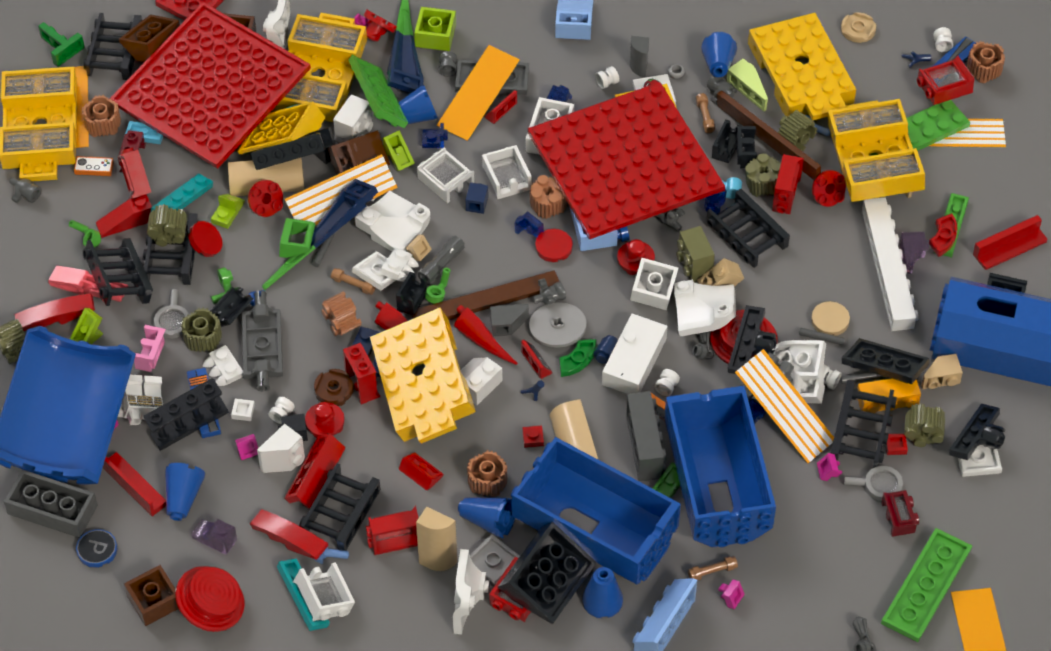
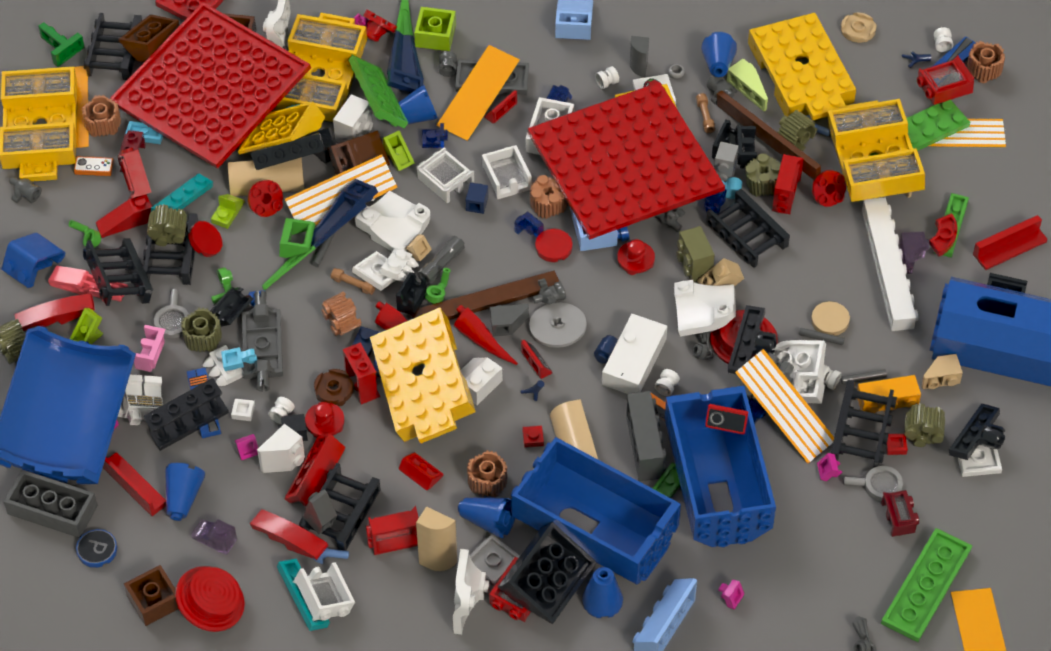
(28, 255): none -> blue piece
(234, 358): none -> medium azure plate
(320, 511): none -> dark grey slope
(579, 358): green tile -> none
(654, 283): white brick -> none
(726, 160): none -> light grey brick
(726, 419): none -> slope
(729, 563): medium nougat bar -> none
(885, 361): black plate -> none

